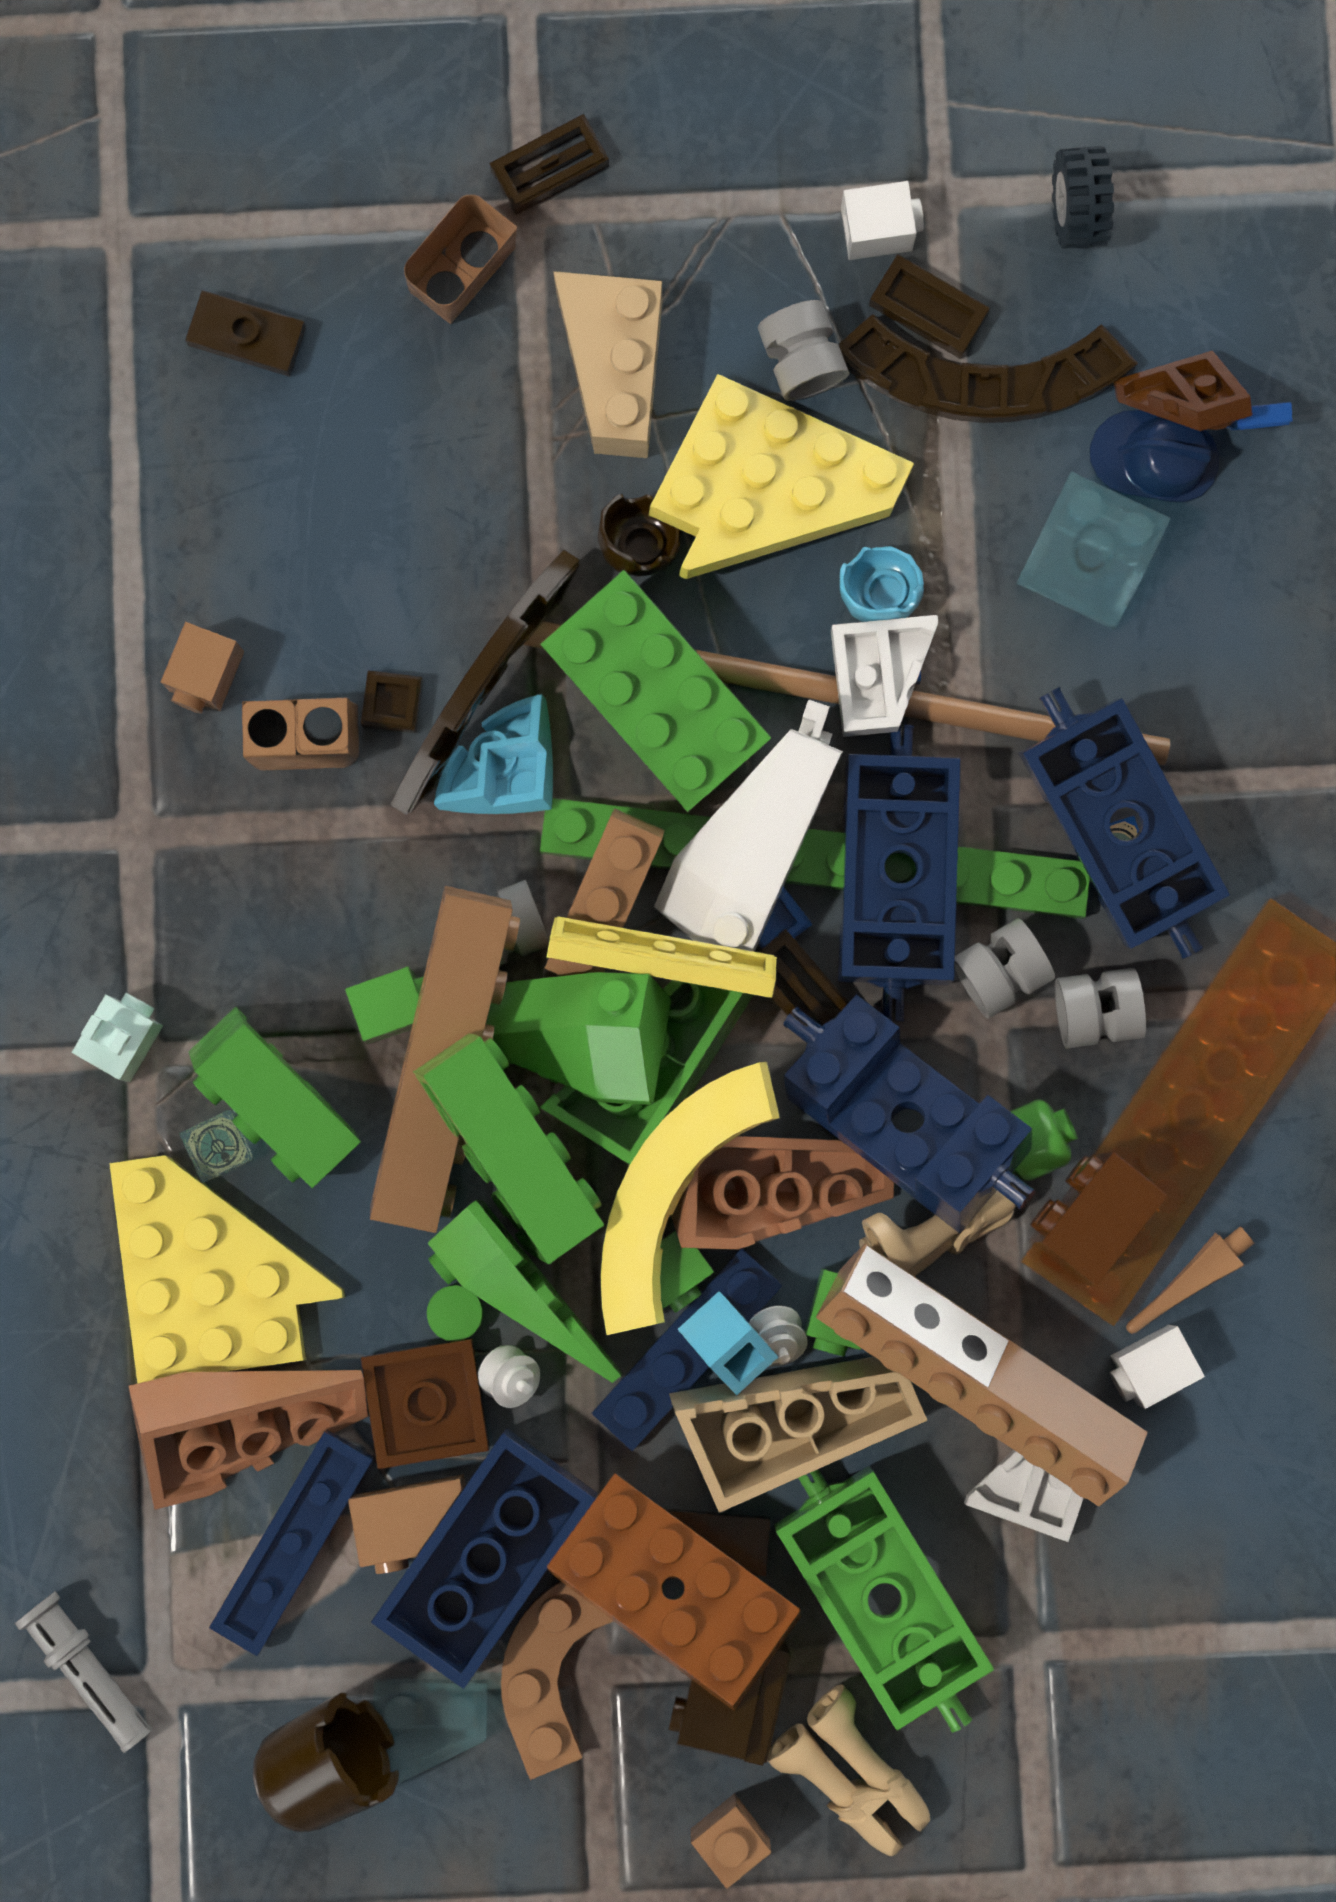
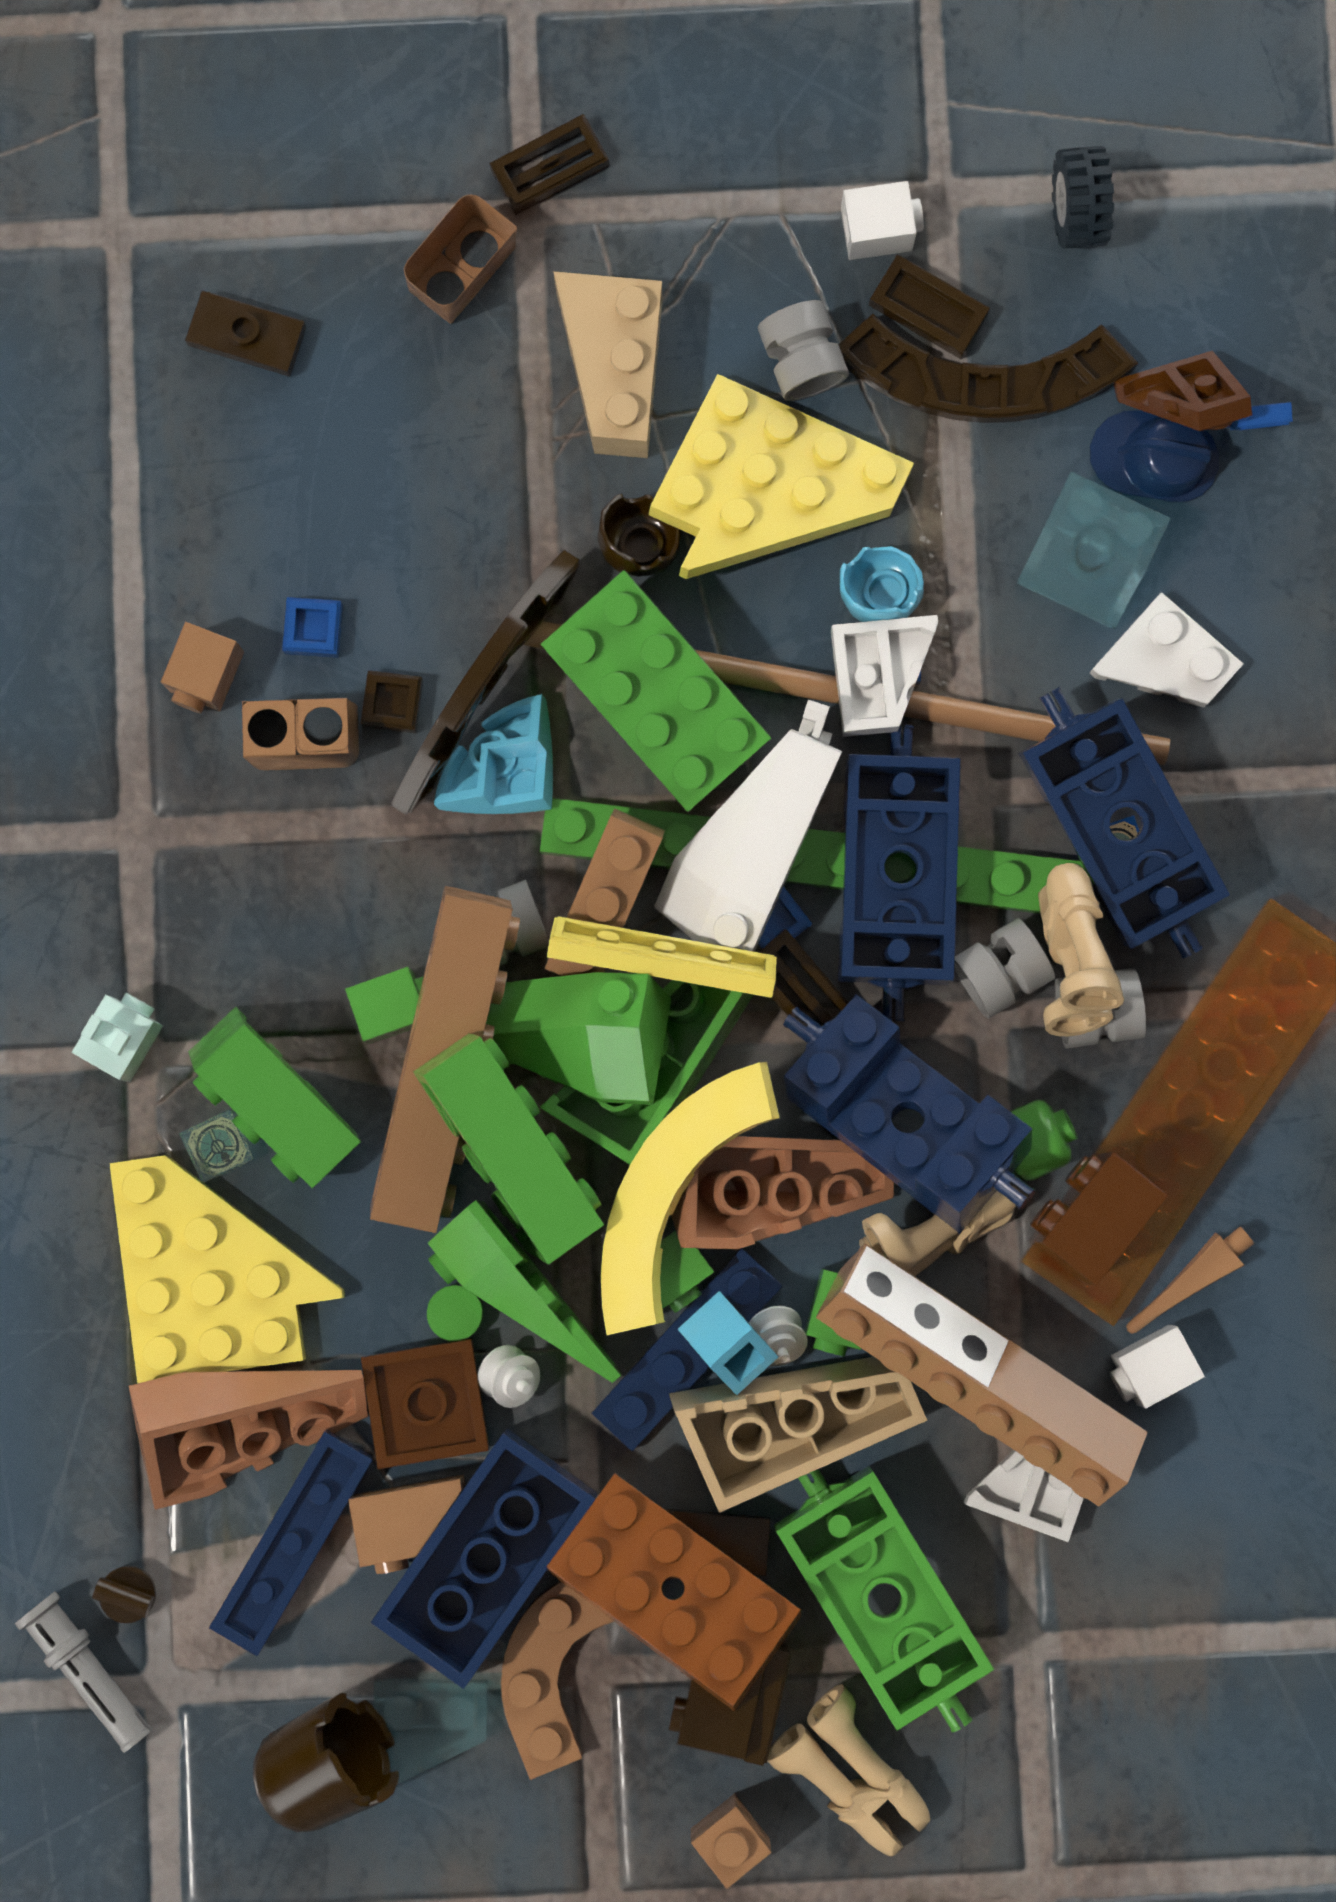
(126, 1594): none -> dark brown plate
(312, 627): none -> blue tile
(1070, 932): none -> tan piece
(1169, 656): none -> white wing

